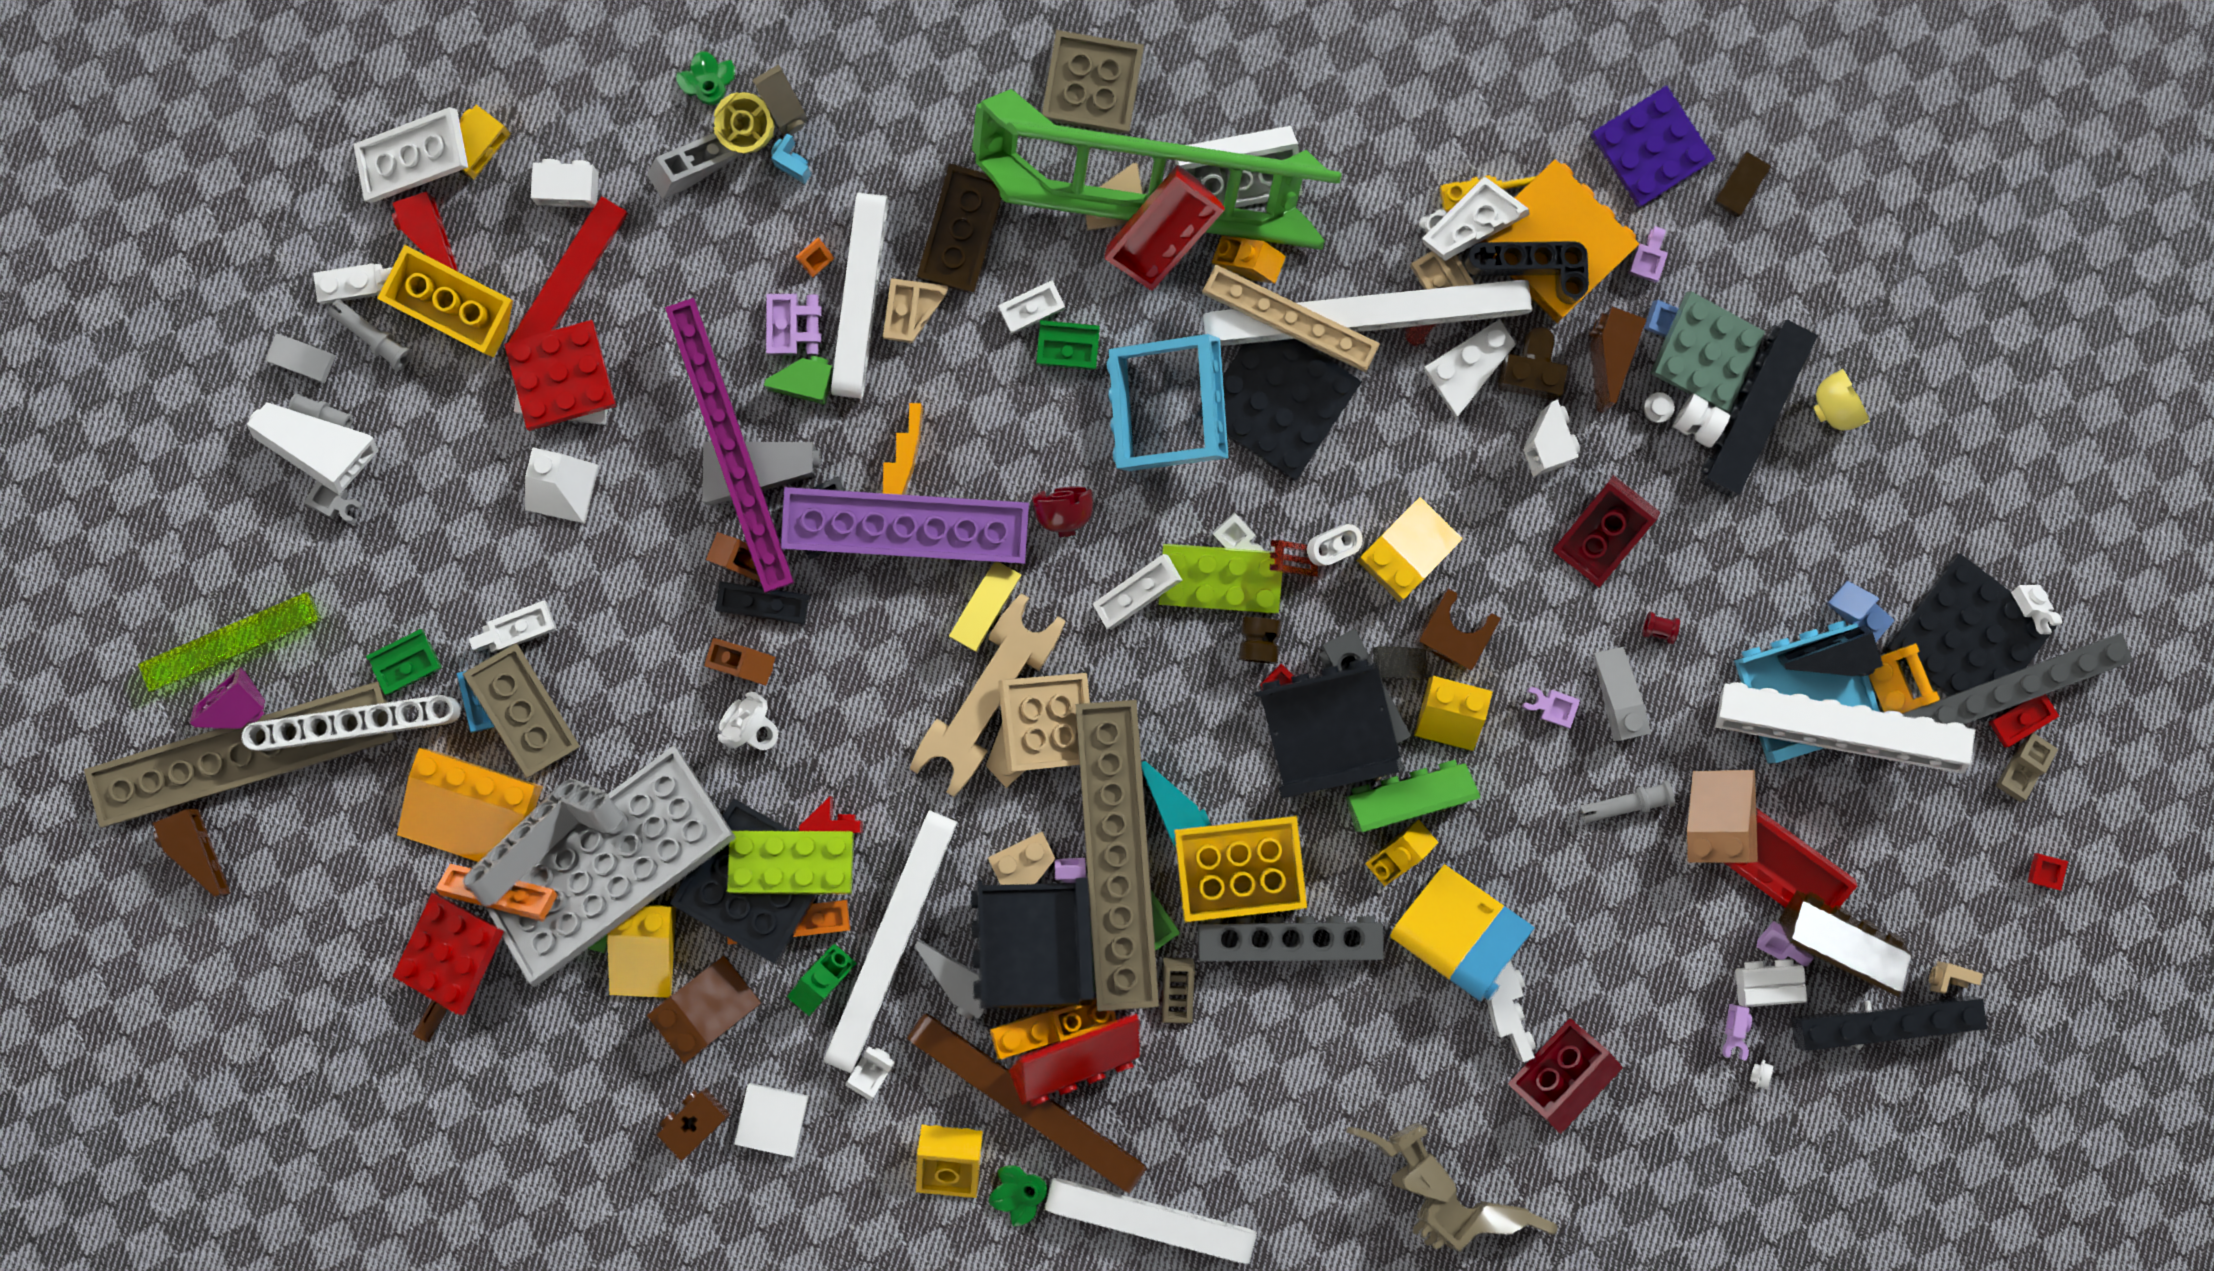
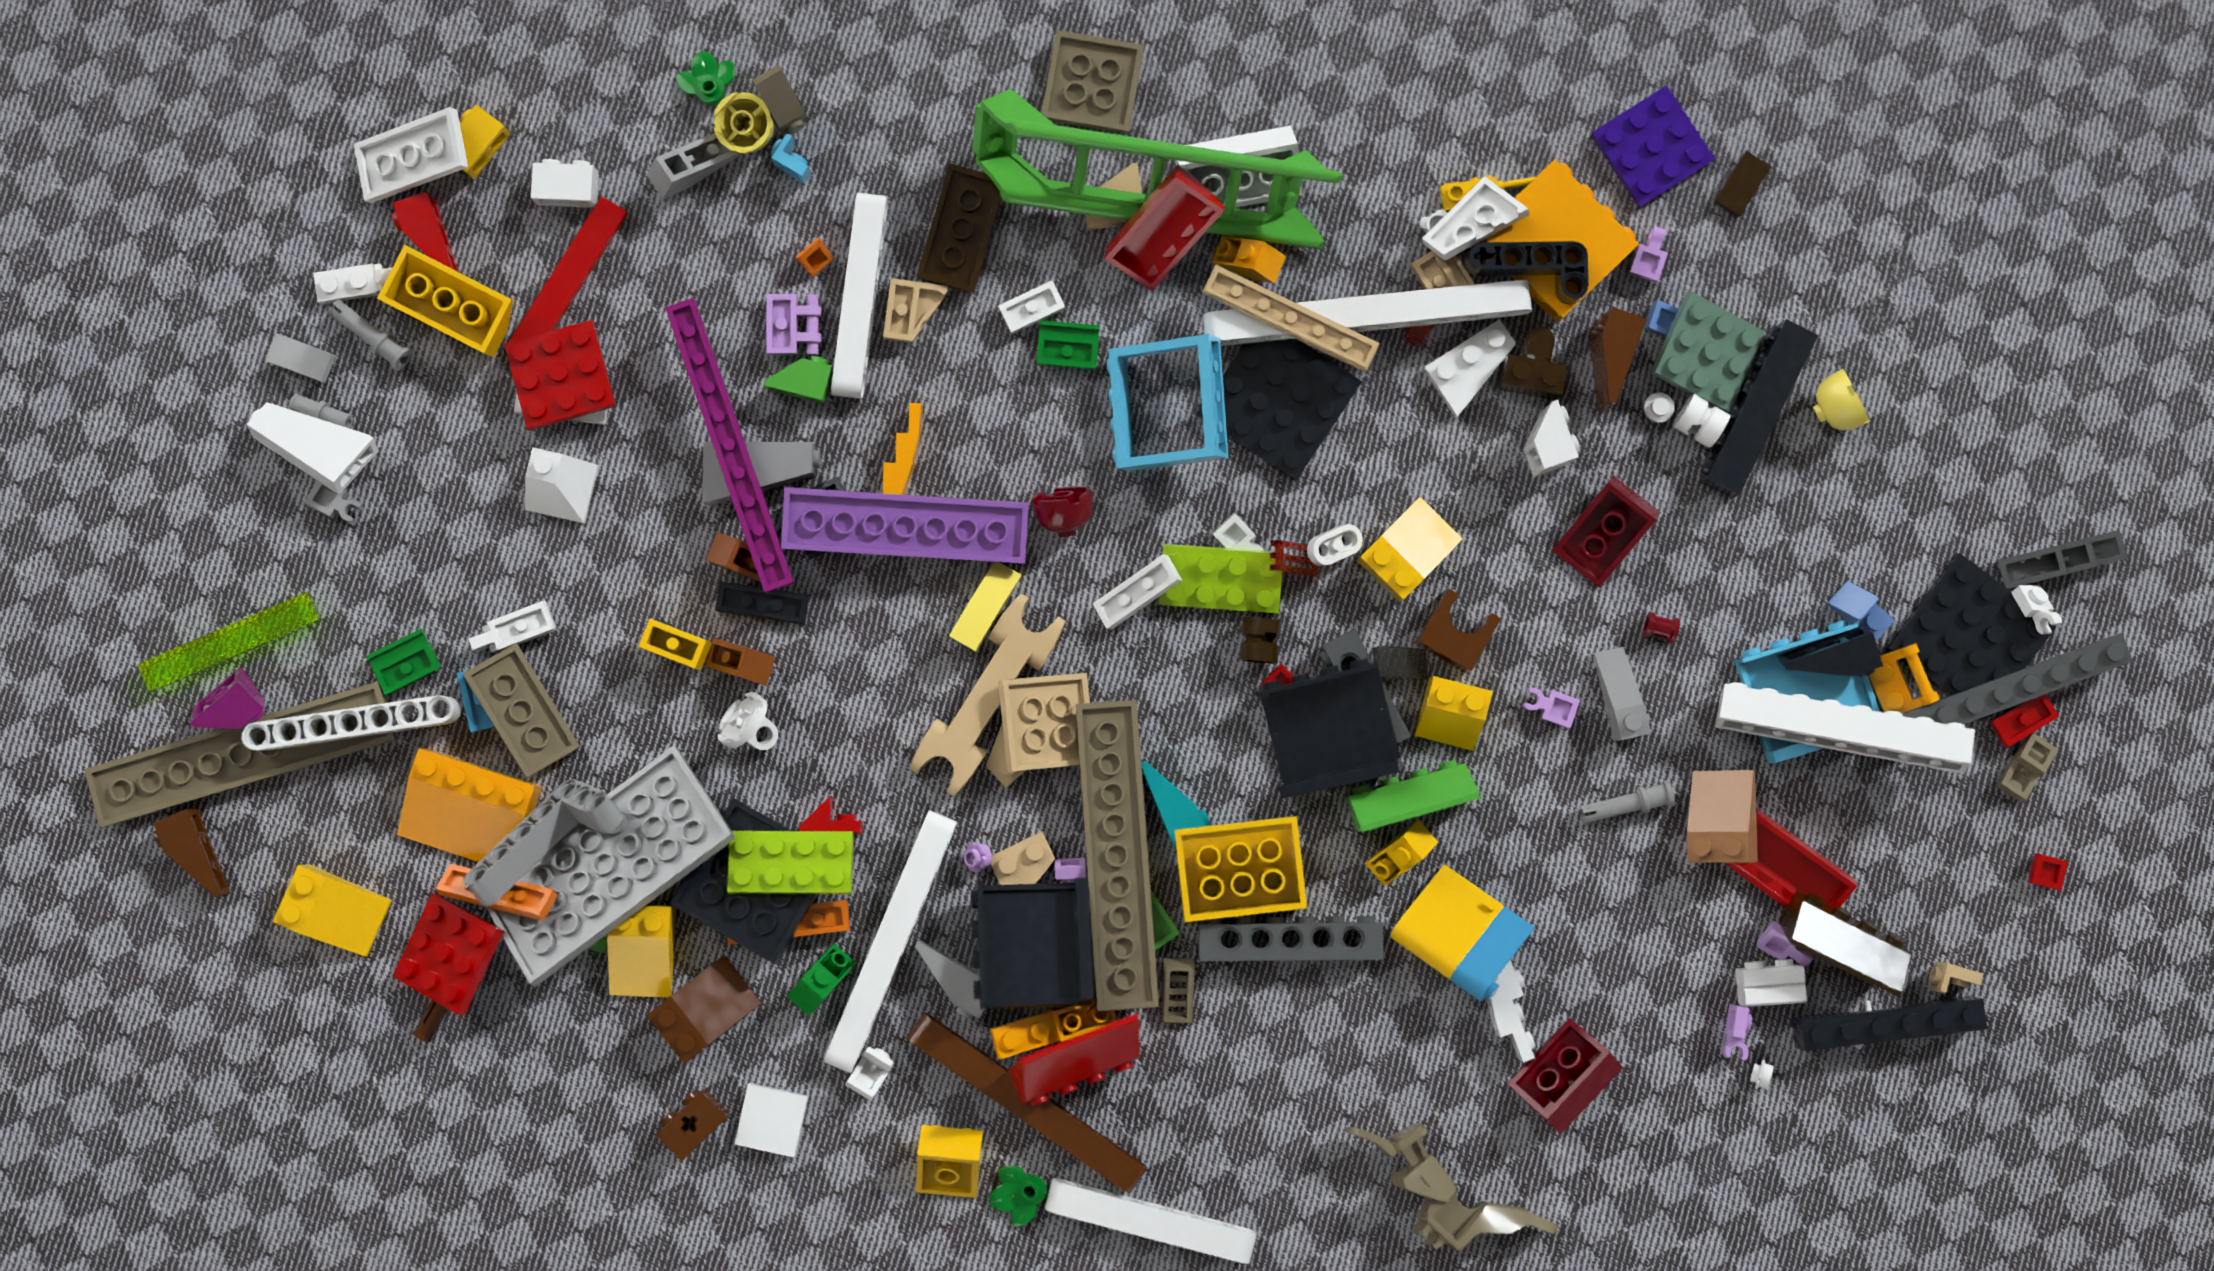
(332, 910): none -> yellow slope
(675, 644): none -> yellow brick
(977, 856): none -> lavender plate
(2062, 559): none -> dark grey slope

